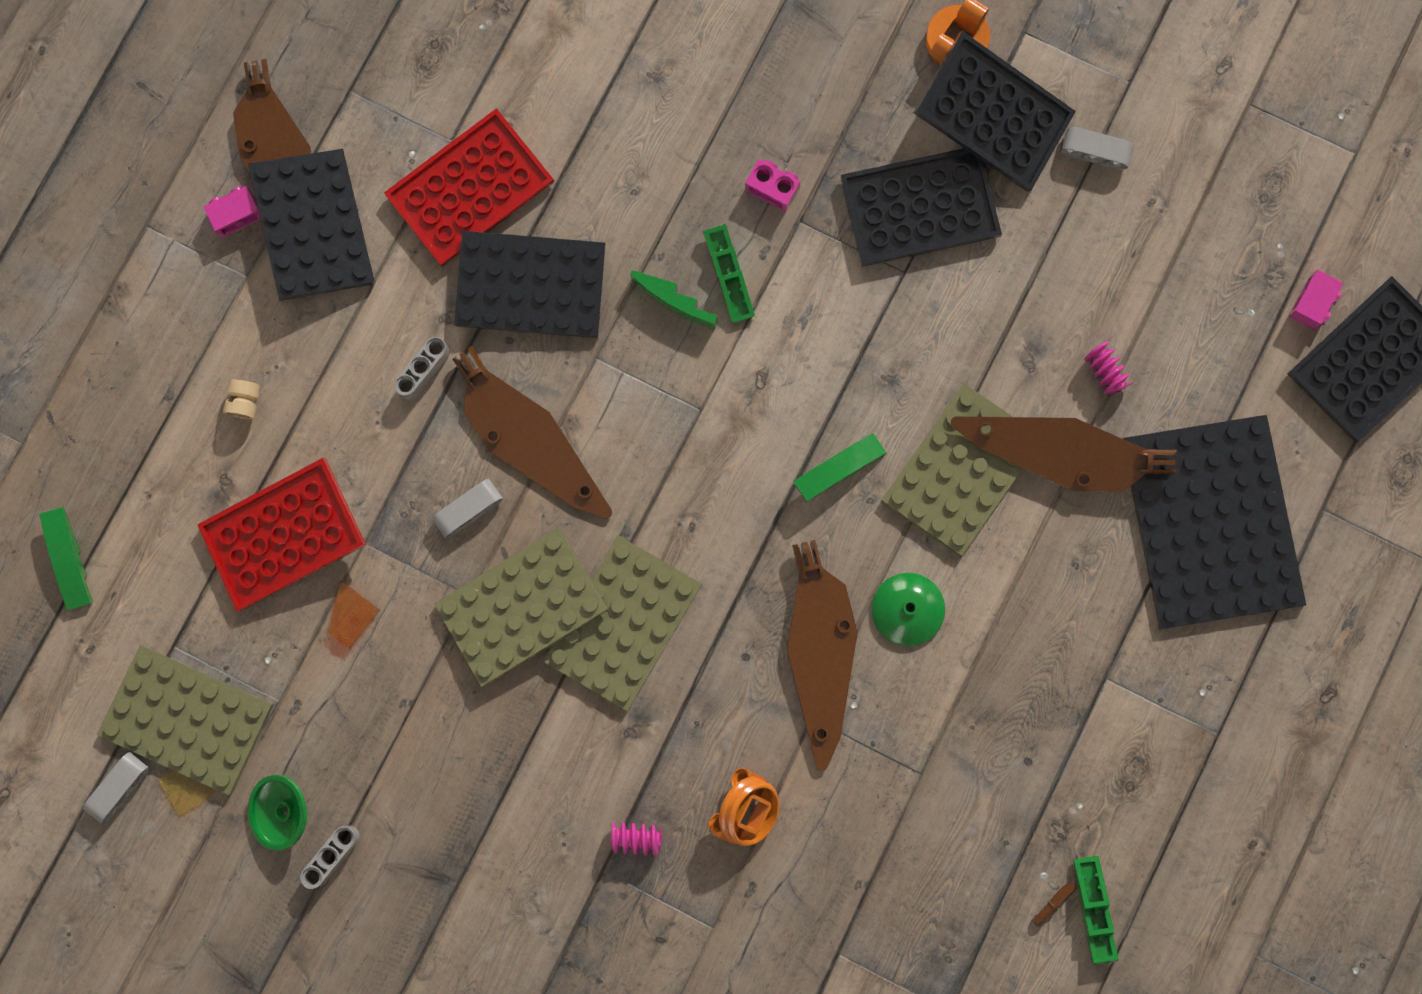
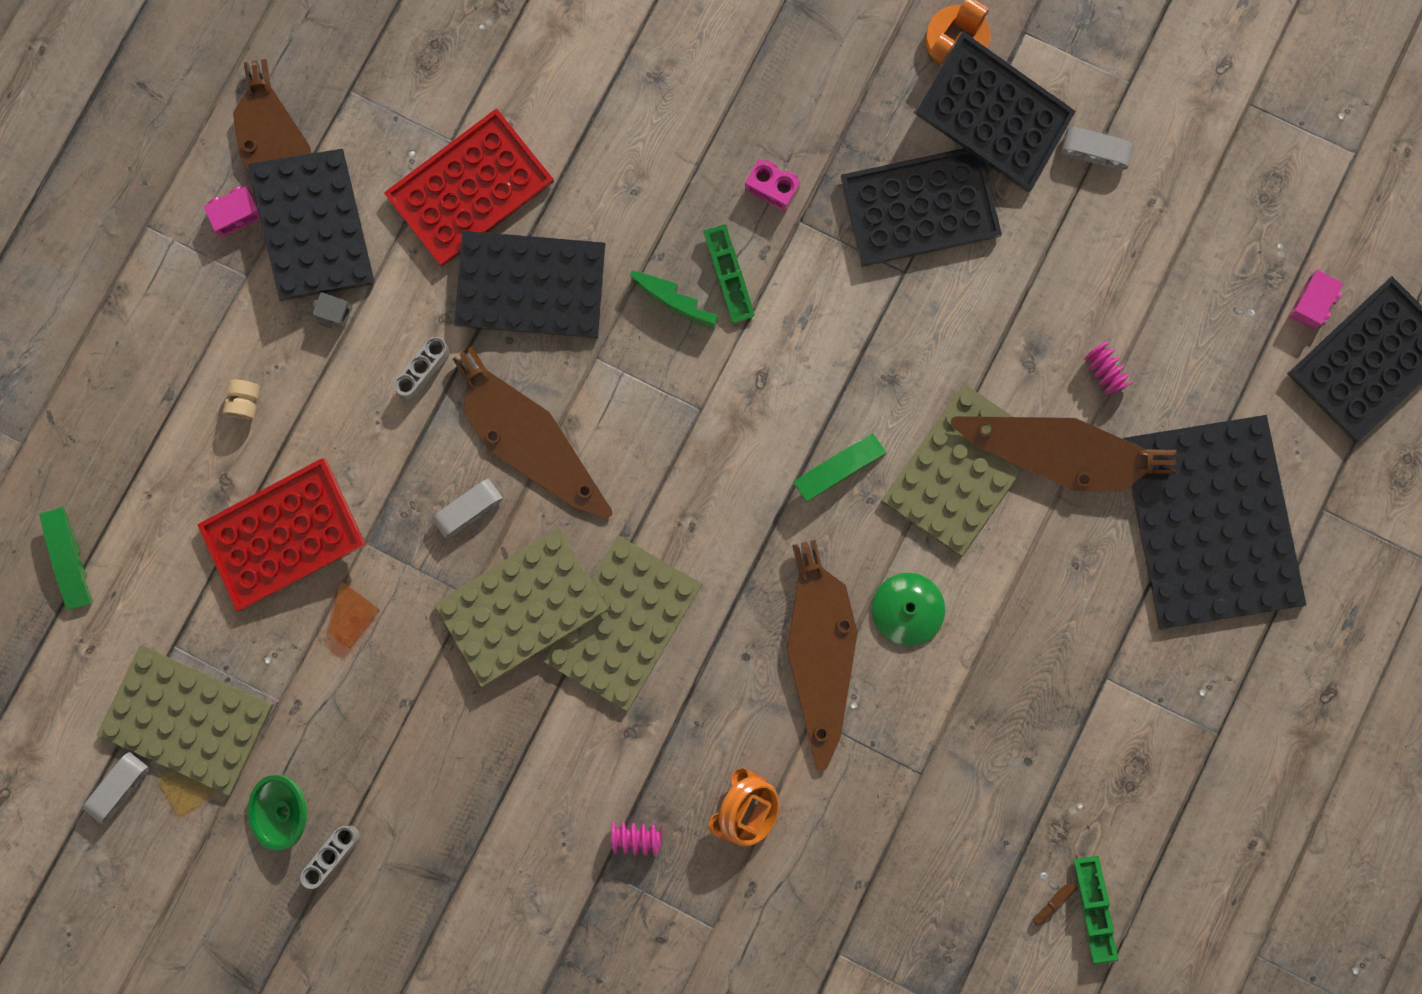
(331, 311): none -> dark grey brick

